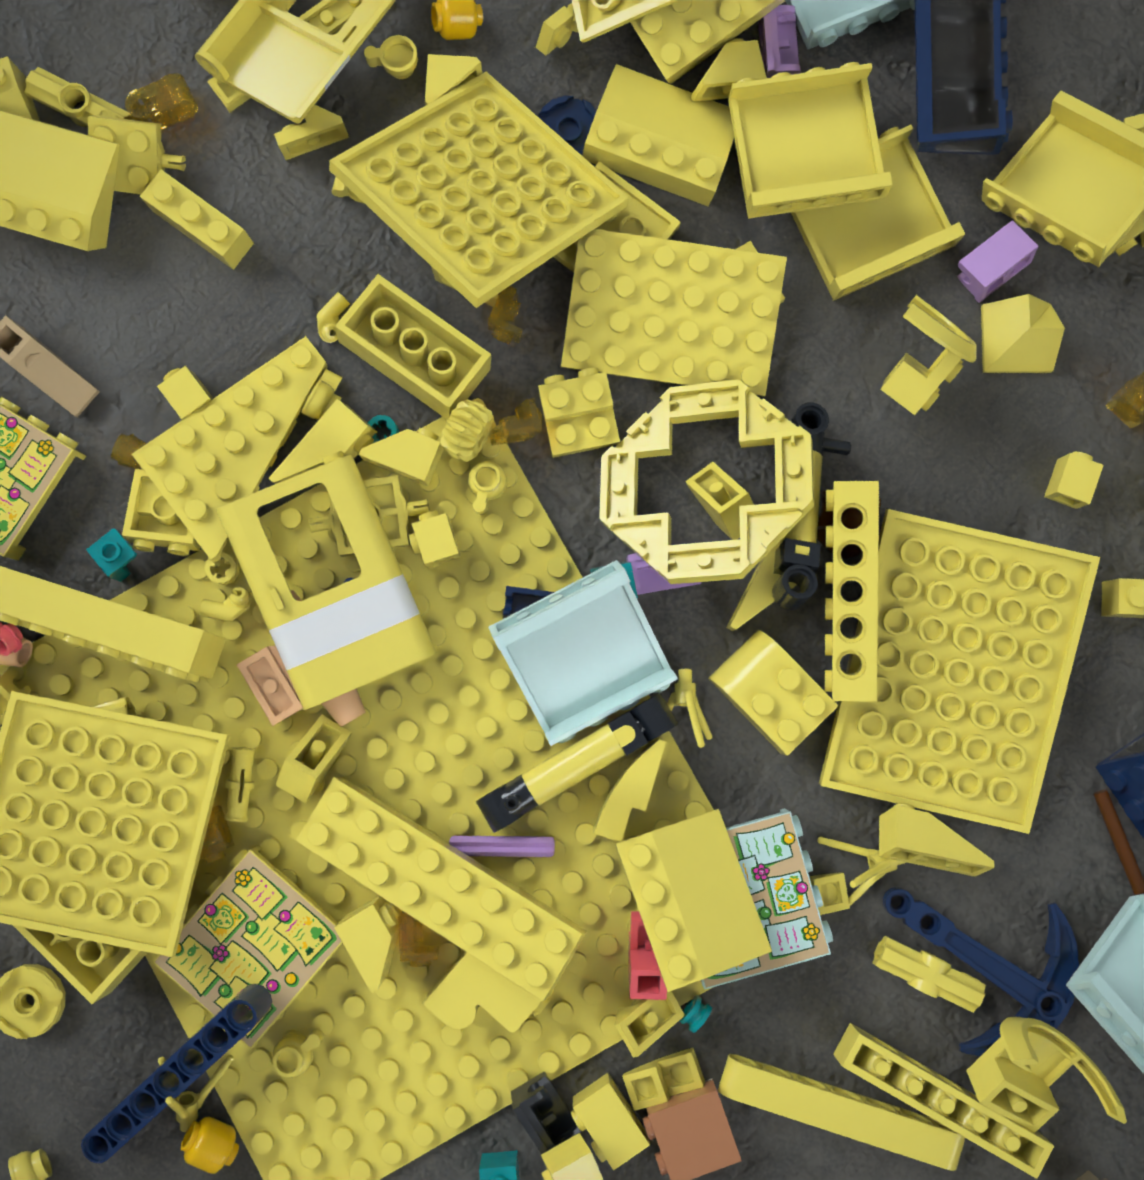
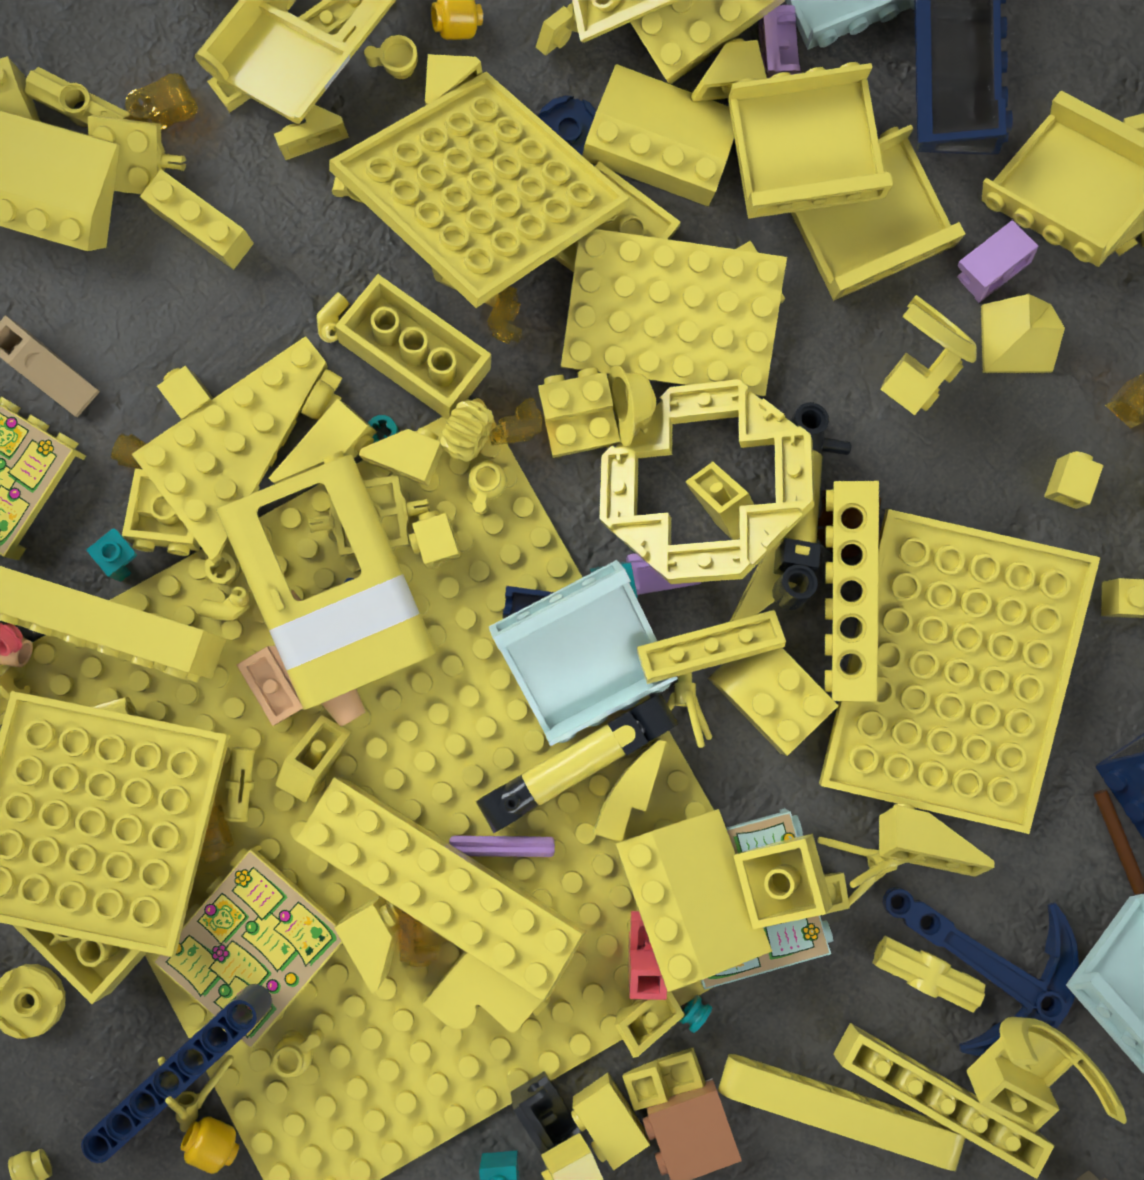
(632, 401): none -> light yellow piece
(711, 646): none -> light yellow plate
(783, 882): none -> light yellow slope

